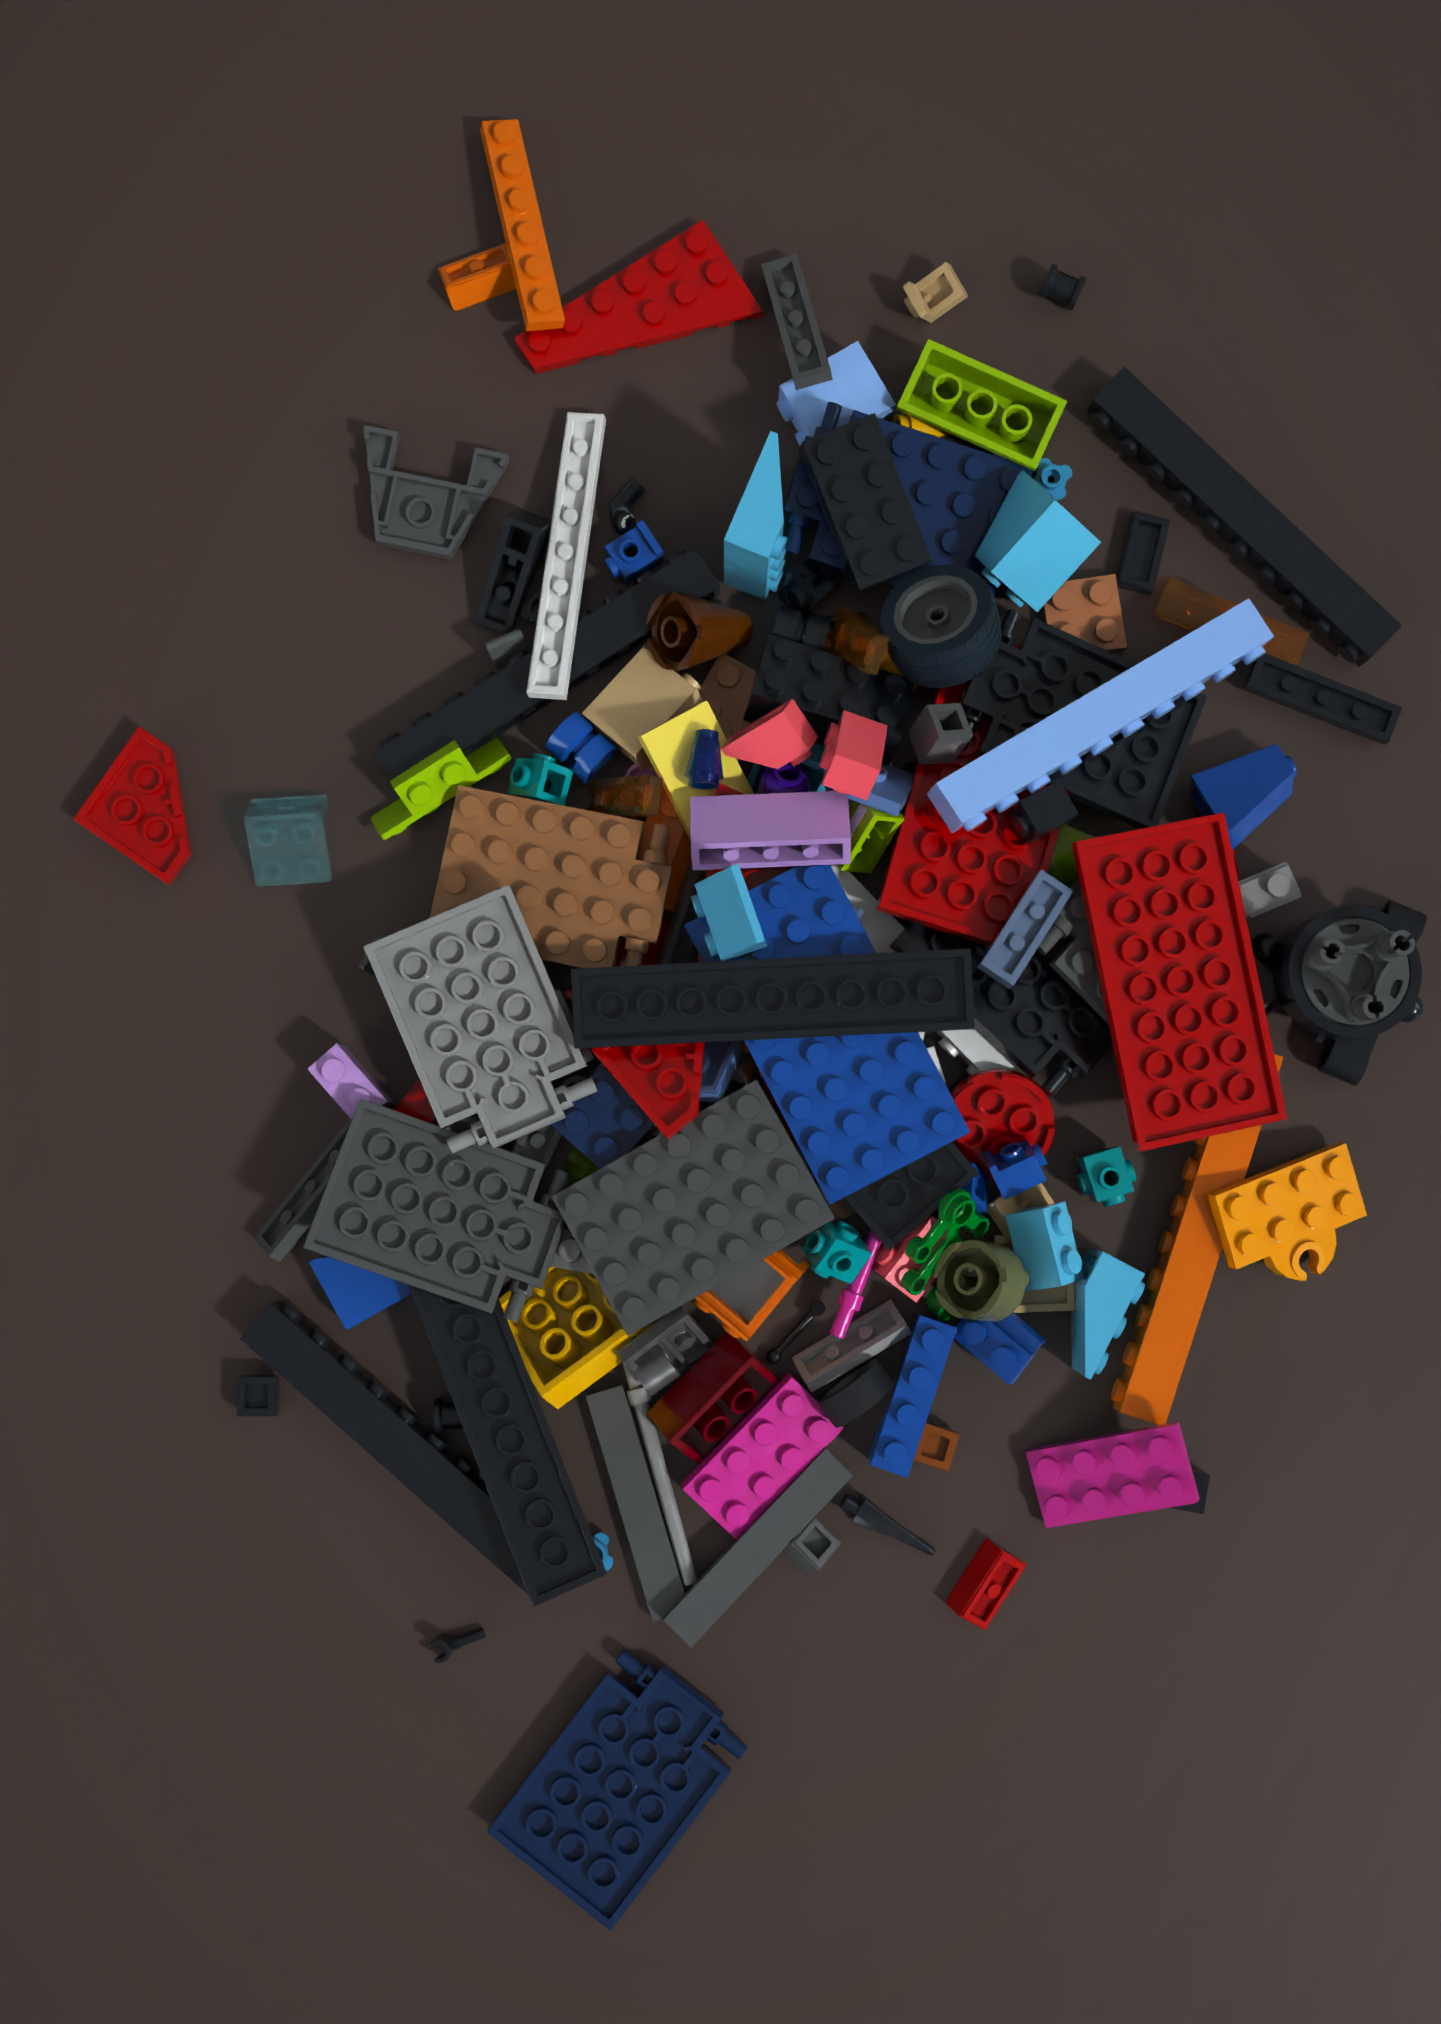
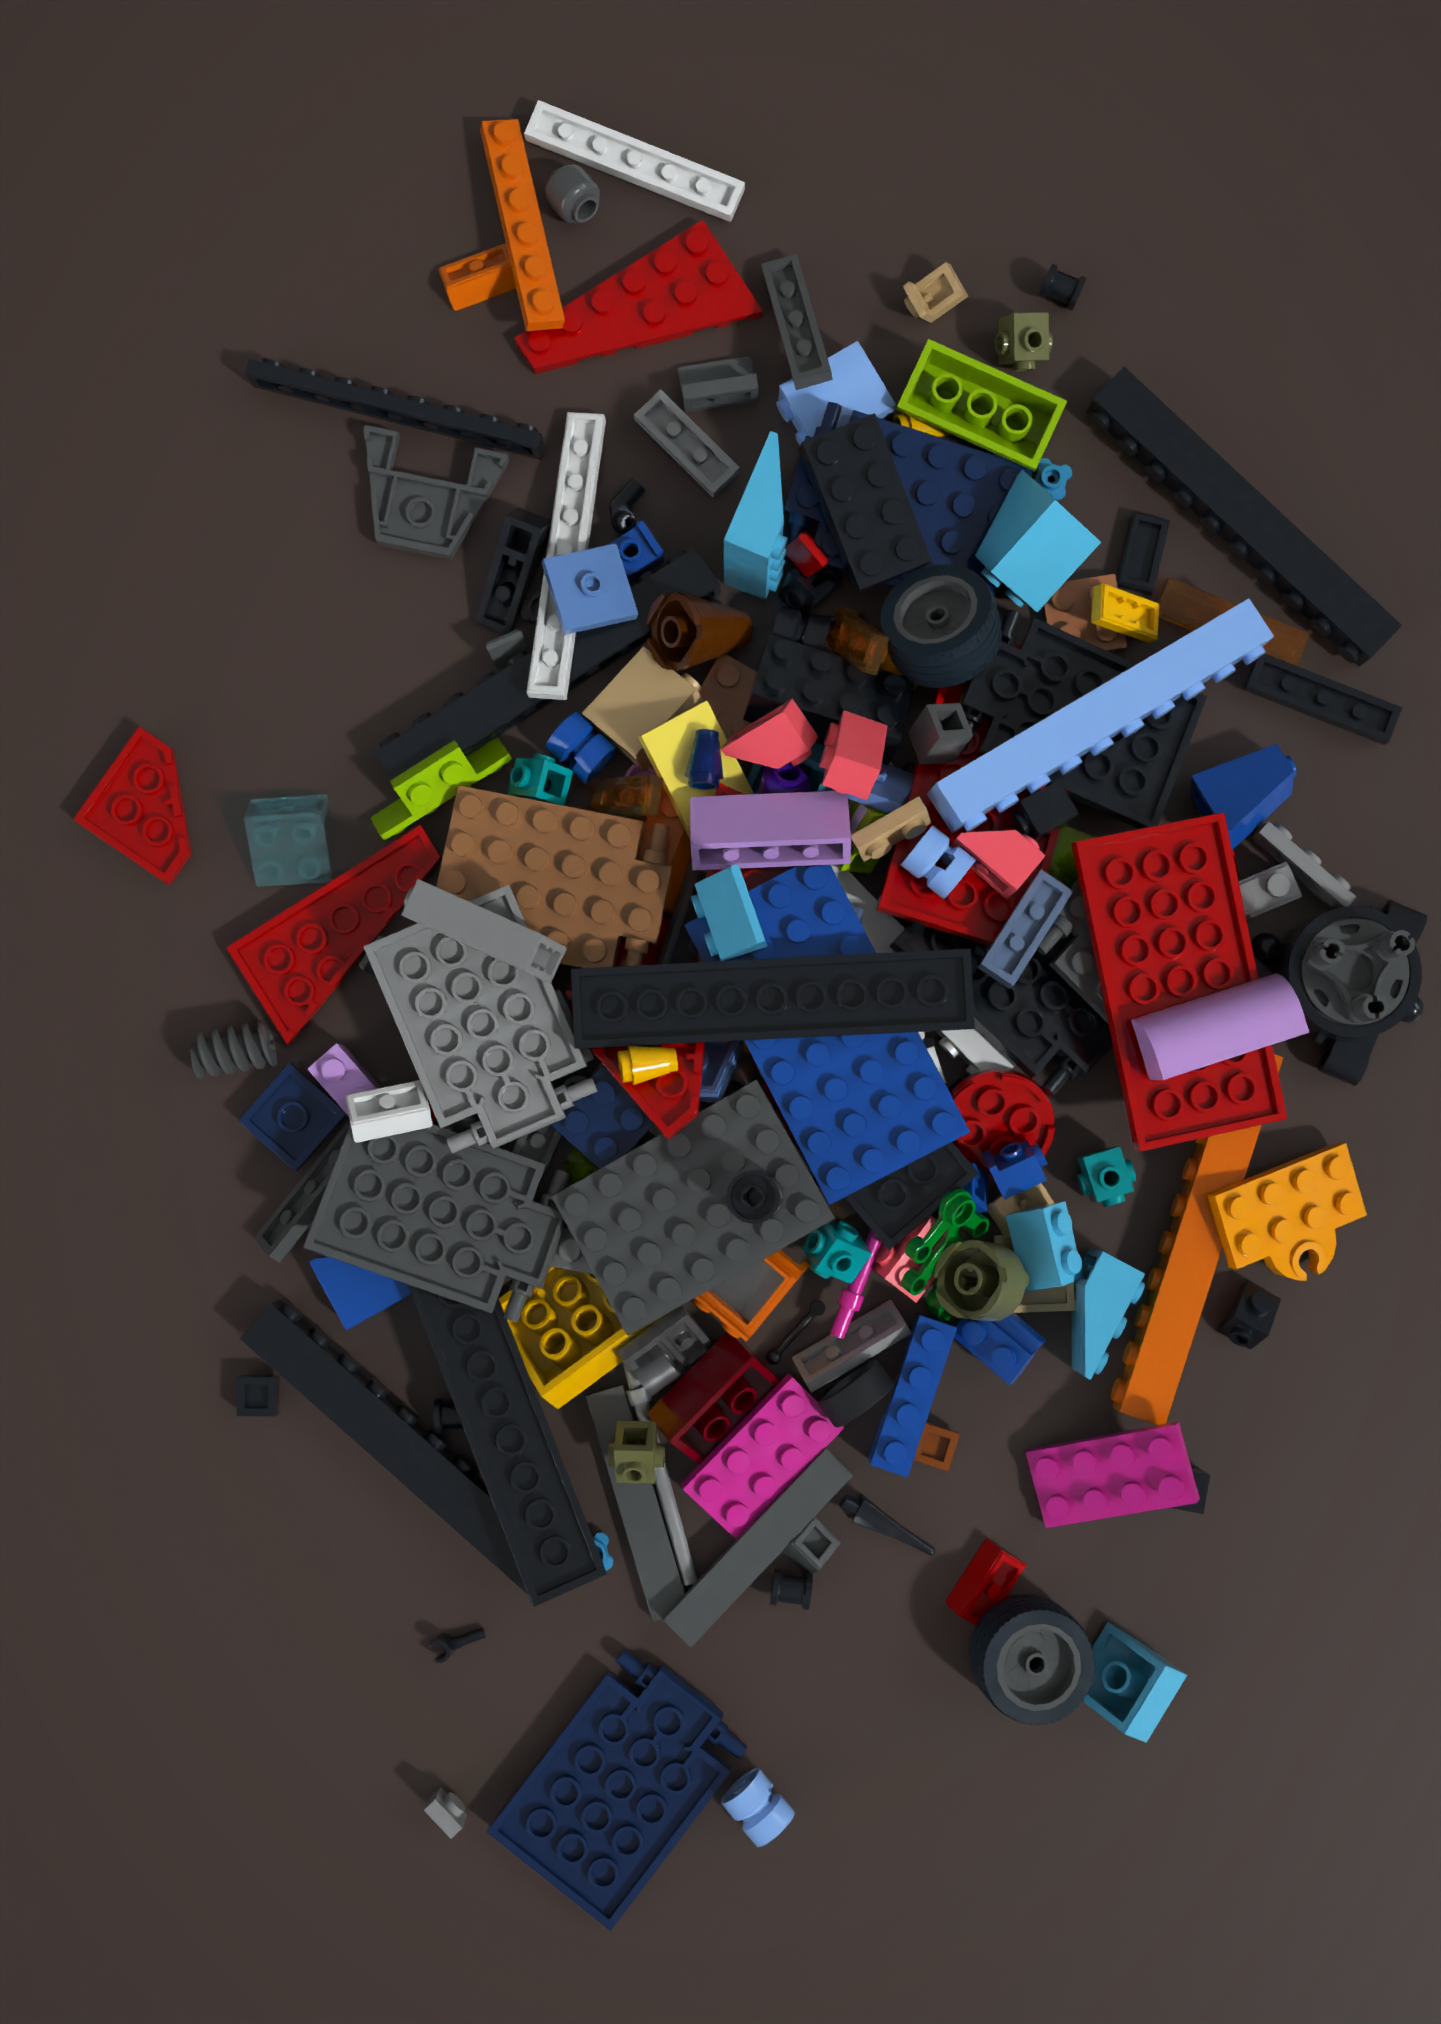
(233, 1050): none -> dark grey piece
(293, 1117): none -> dark blue plate
(316, 942): none -> red wing
(381, 404): none -> black plate
(388, 1111): none -> white slope
(446, 1812): none -> light grey plate
(483, 930): none -> light grey slope
(572, 194): none -> dark grey head
(589, 589): none -> medium blue plate
(634, 161): none -> white plate
(636, 1452): none -> olive brick
(645, 1063): none -> yellow cone
(687, 443): none -> light grey plate
(718, 384): none -> dark grey panel
(755, 1196): none -> black wheel
(763, 1813): none -> light blue wheel
(791, 1589): none -> black bush
(806, 554): none -> red slope
(899, 824): none -> tan plate
(925, 854): none -> light blue wheel
(1001, 857): none -> coral slope
(1023, 340): none -> olive brick
(1031, 1659): none -> wheel
(1125, 613): none -> yellow plate
(1131, 1683): none -> medium azure slope
(1219, 1026): none -> lavender brick
(1250, 1316): none -> black bracket
(1304, 864): none -> light grey plate

